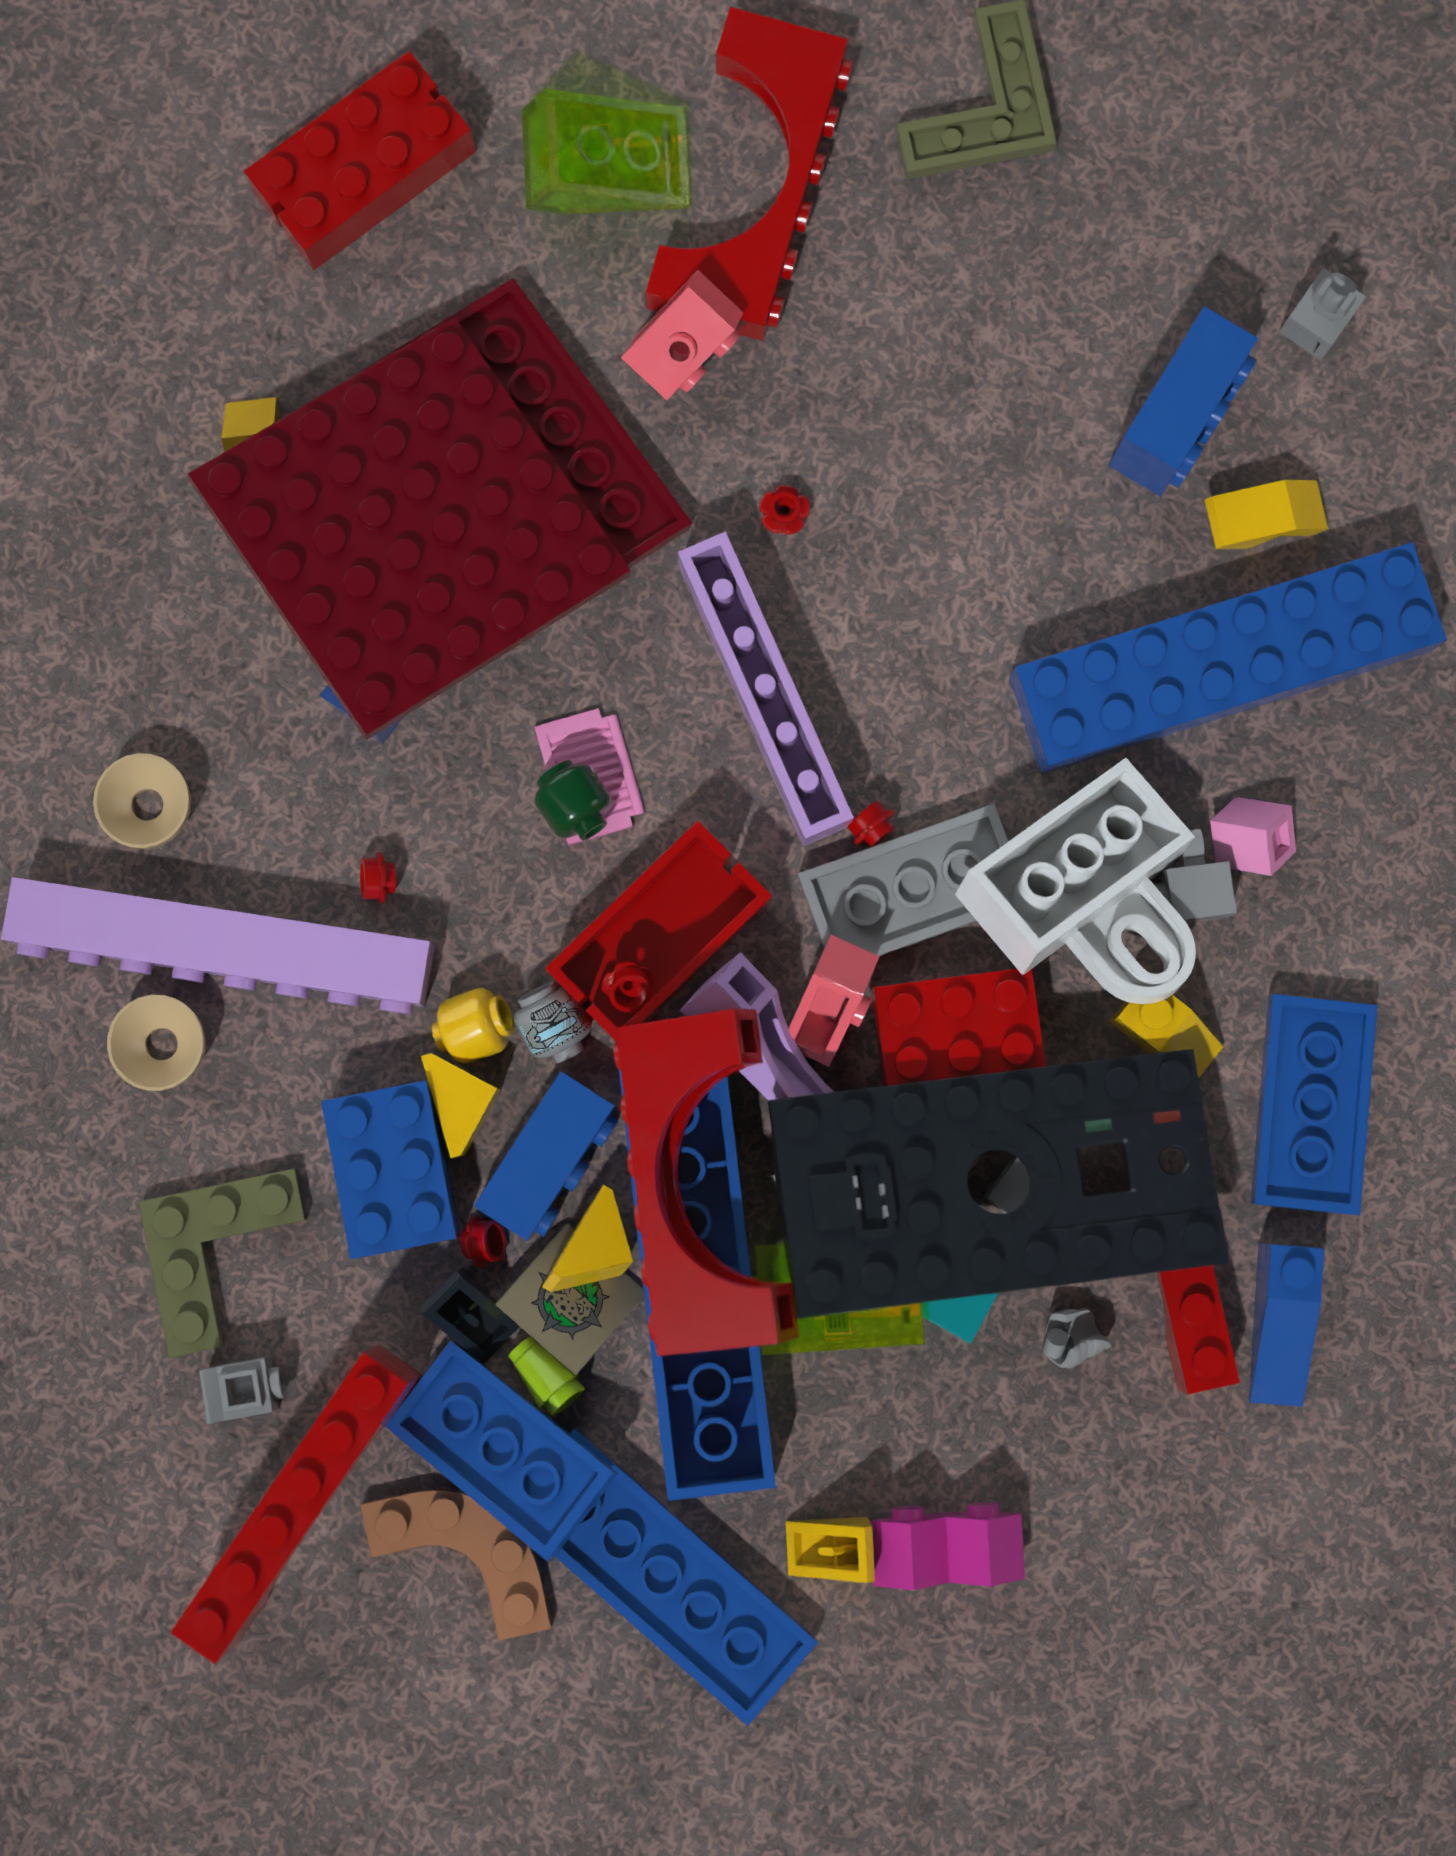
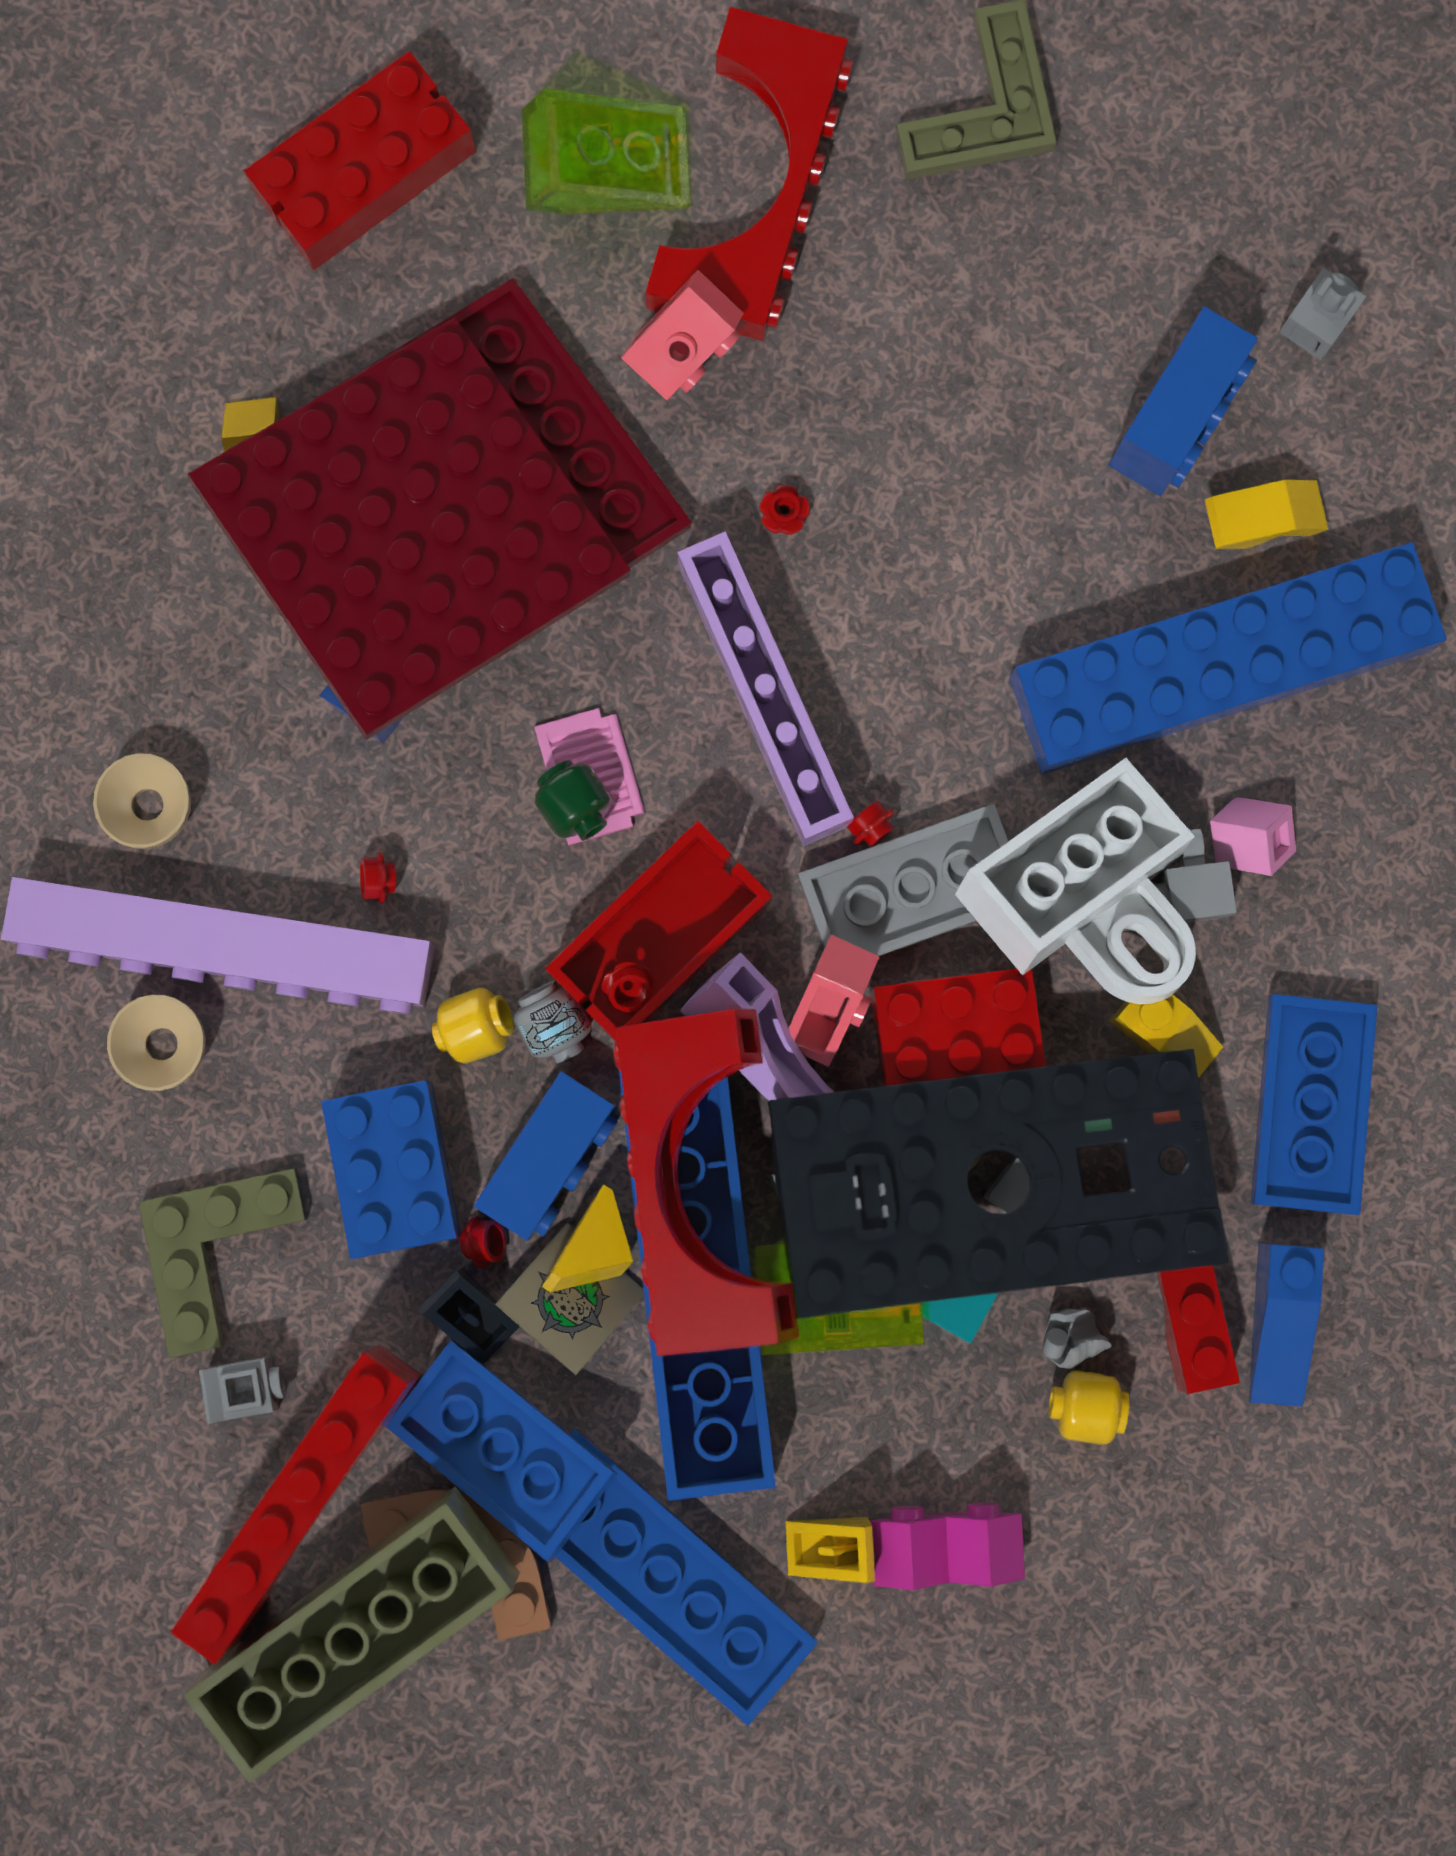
(352, 1634): none -> olive brick
(459, 1101): yellow slope -> none
(545, 1377): lime cone -> none
(1089, 1407): none -> yellow head

